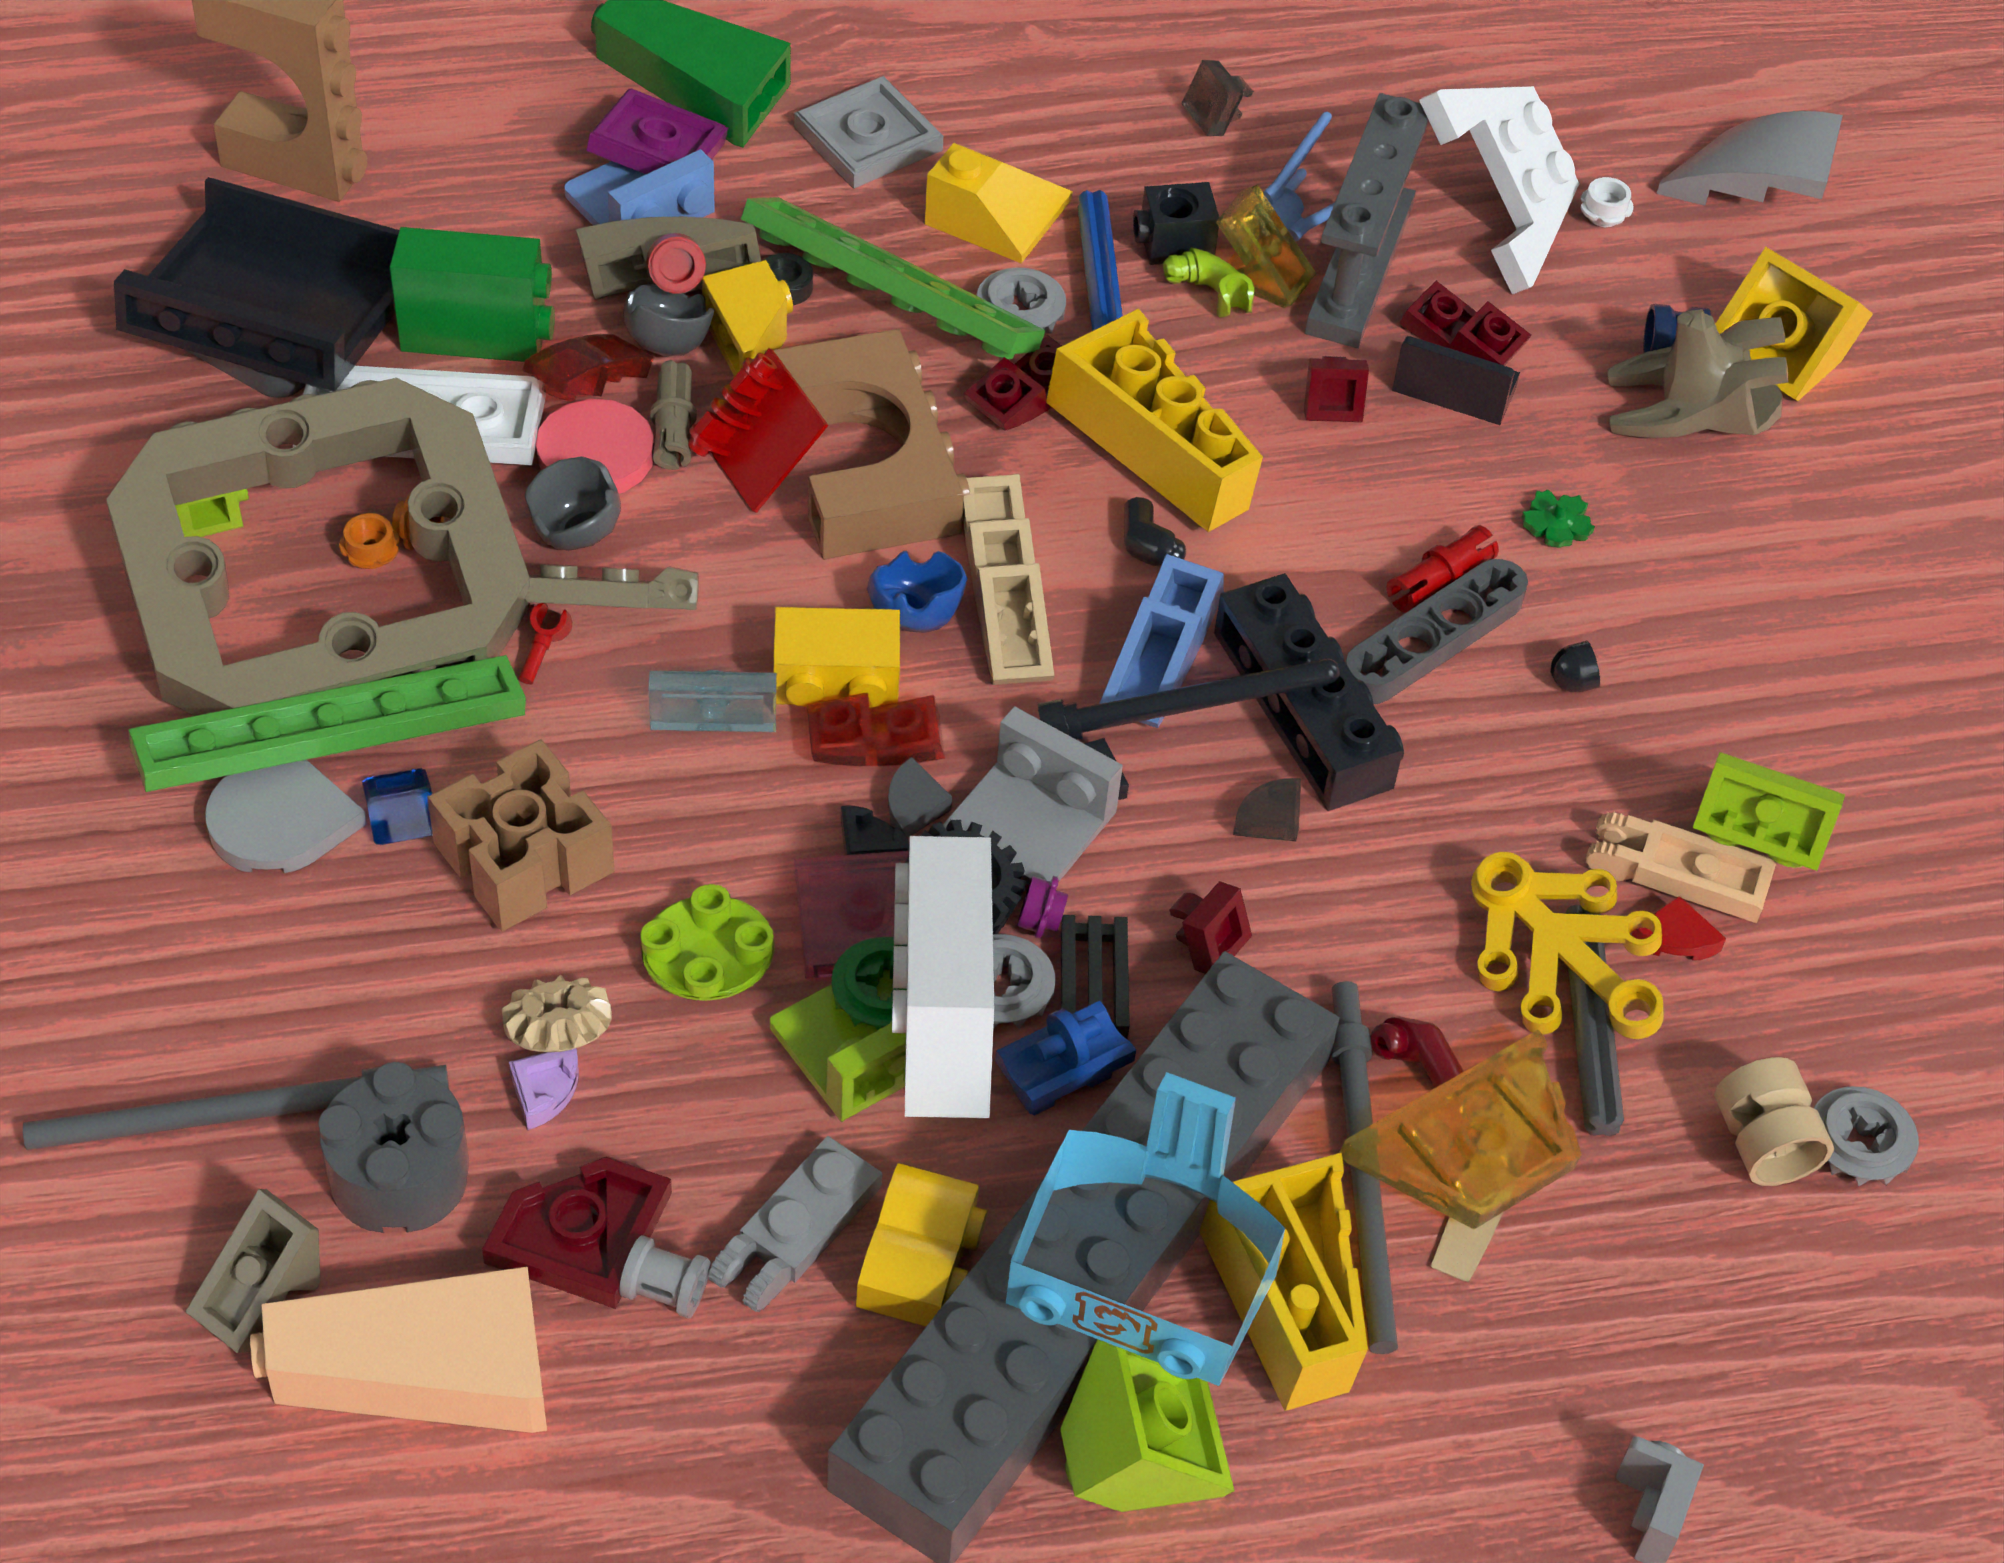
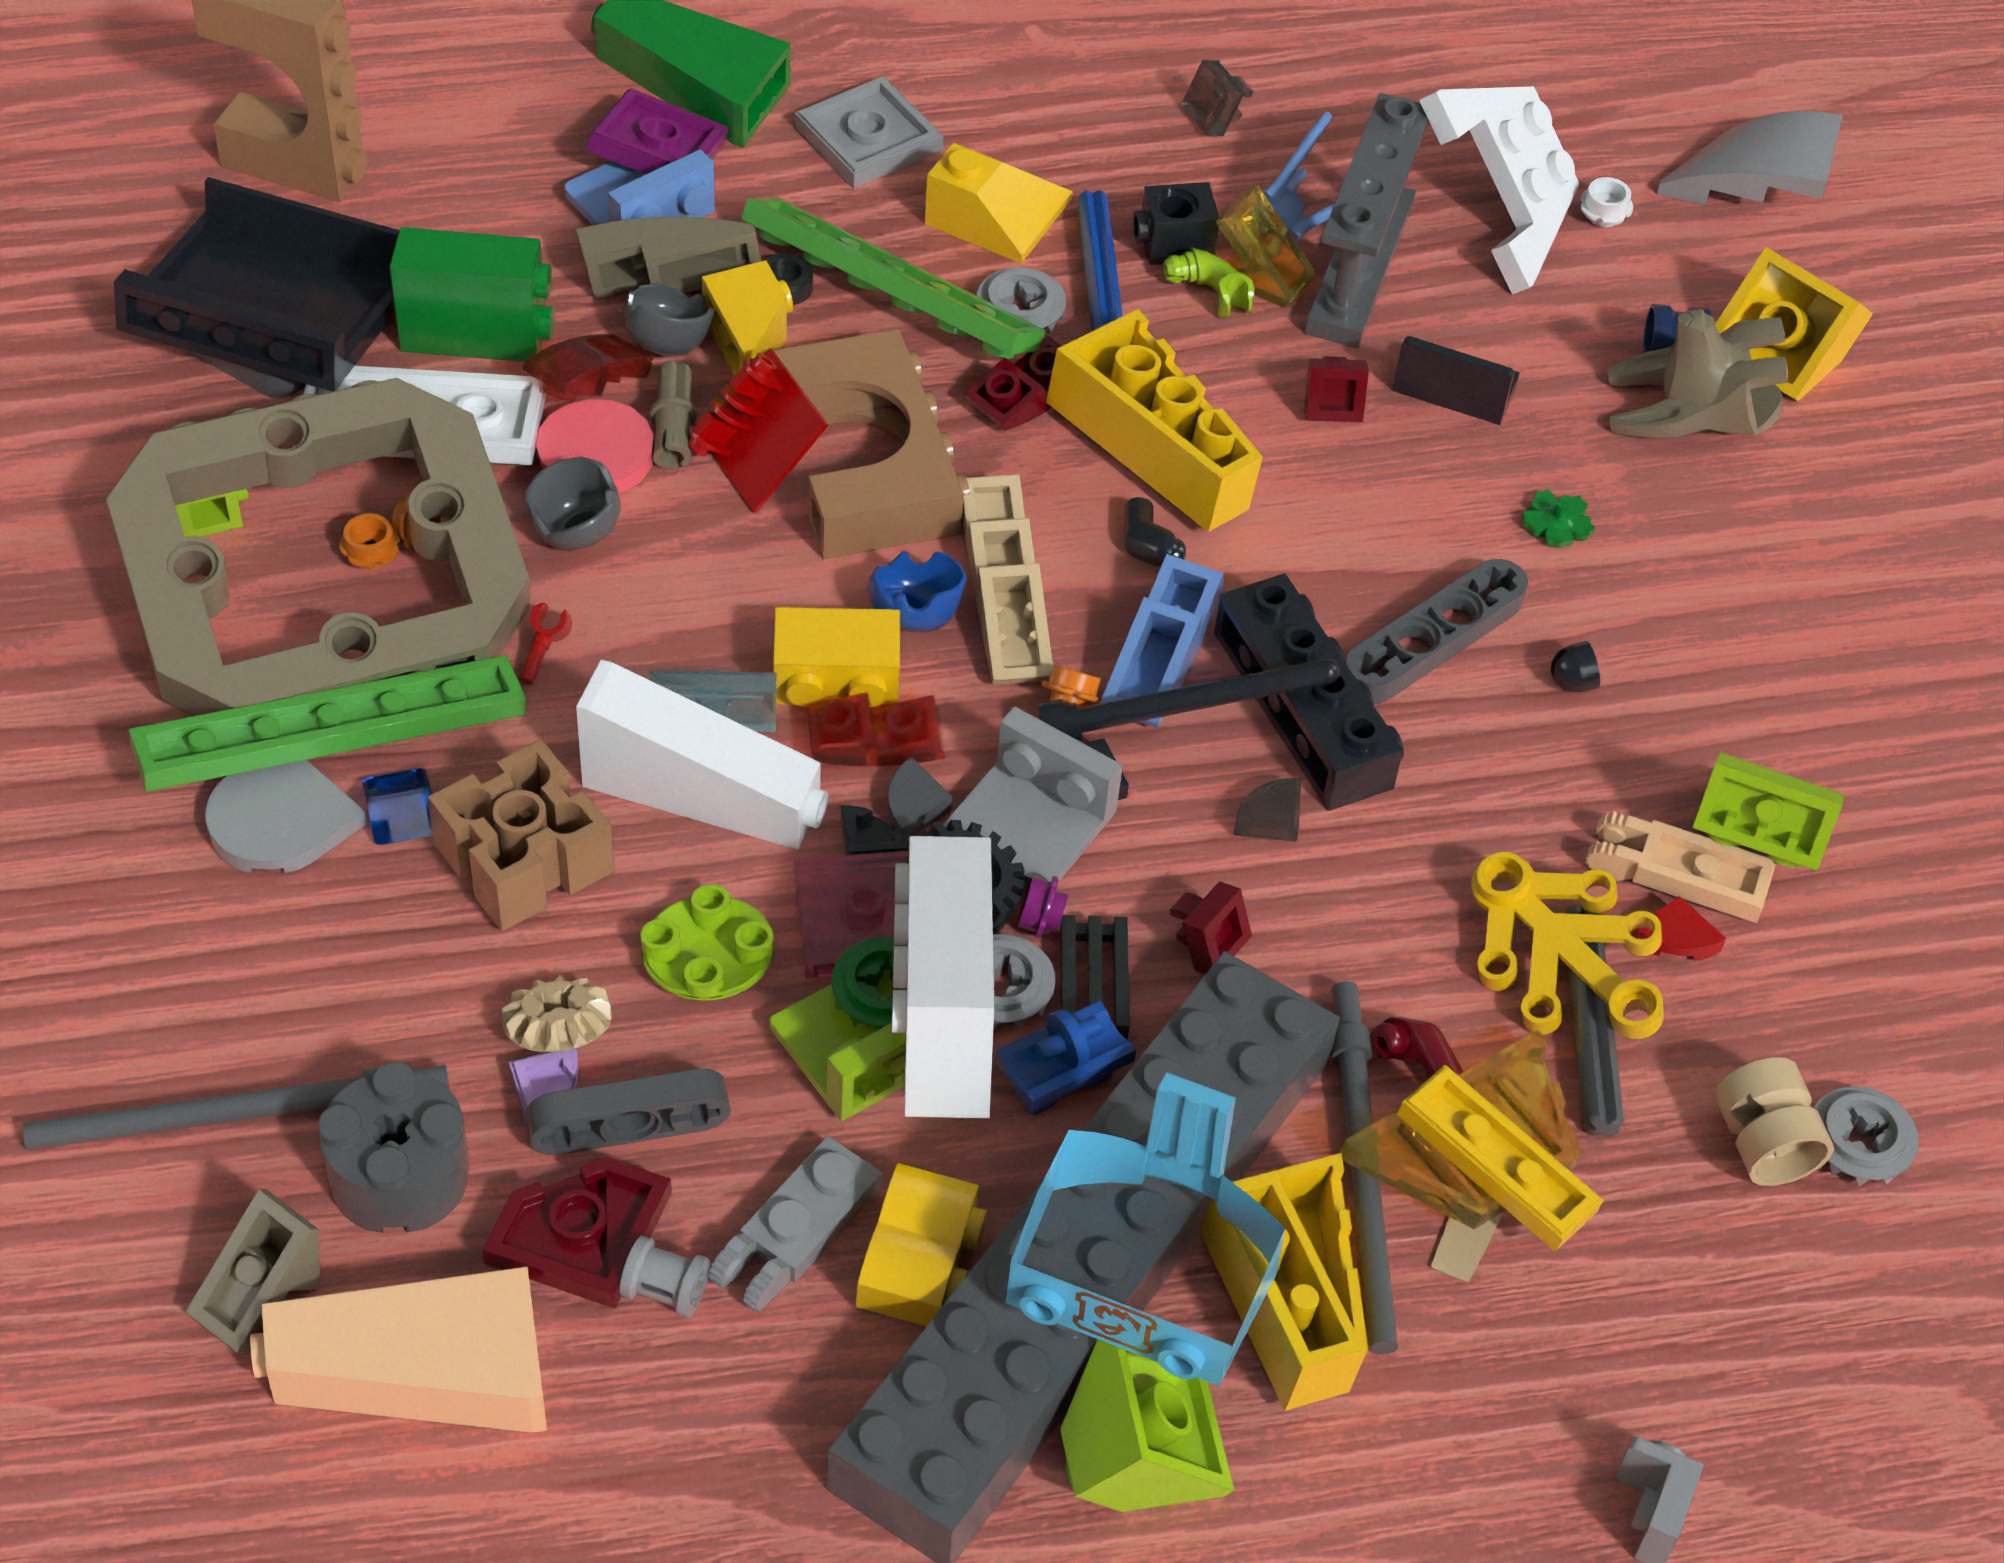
(617, 588): dark tan hinge -> none
(627, 1111): none -> dark grey beam
(676, 263): tile -> none
(693, 761): none -> white slope
(1073, 686): none -> orange plate
(1441, 567): red pin -> none
(1451, 323): dark red slope -> none
(1500, 1157): none -> yellow tile

